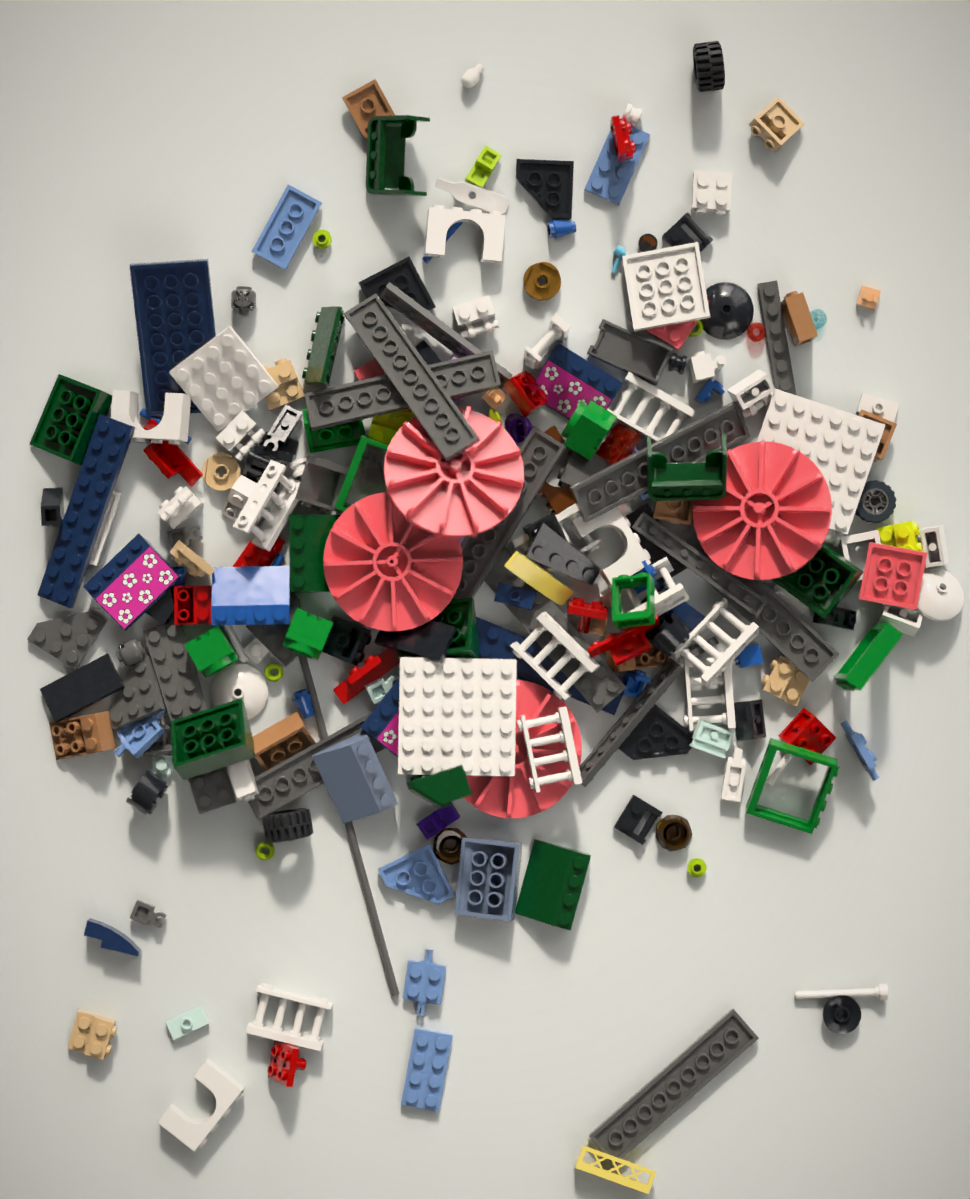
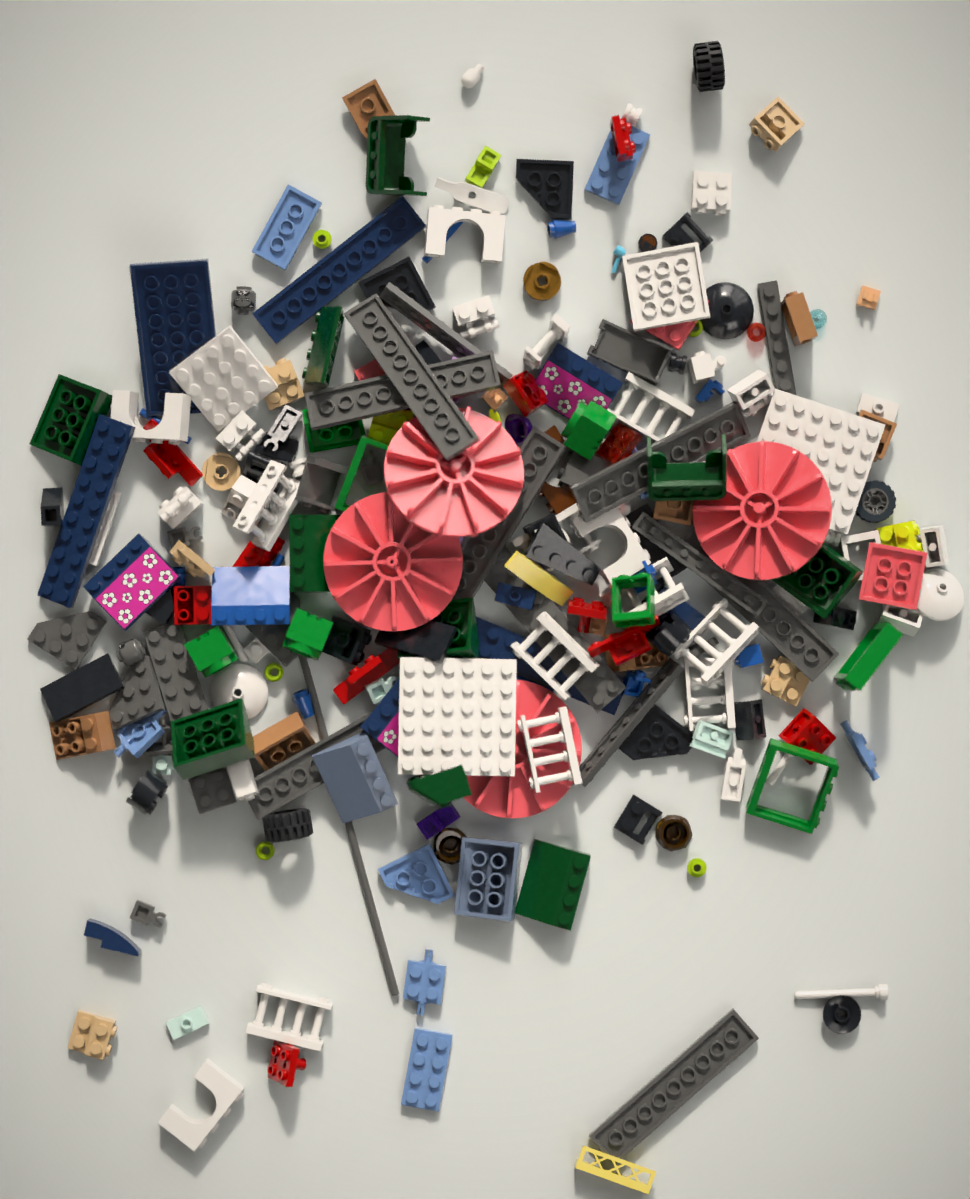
(339, 270): none -> dark blue plate

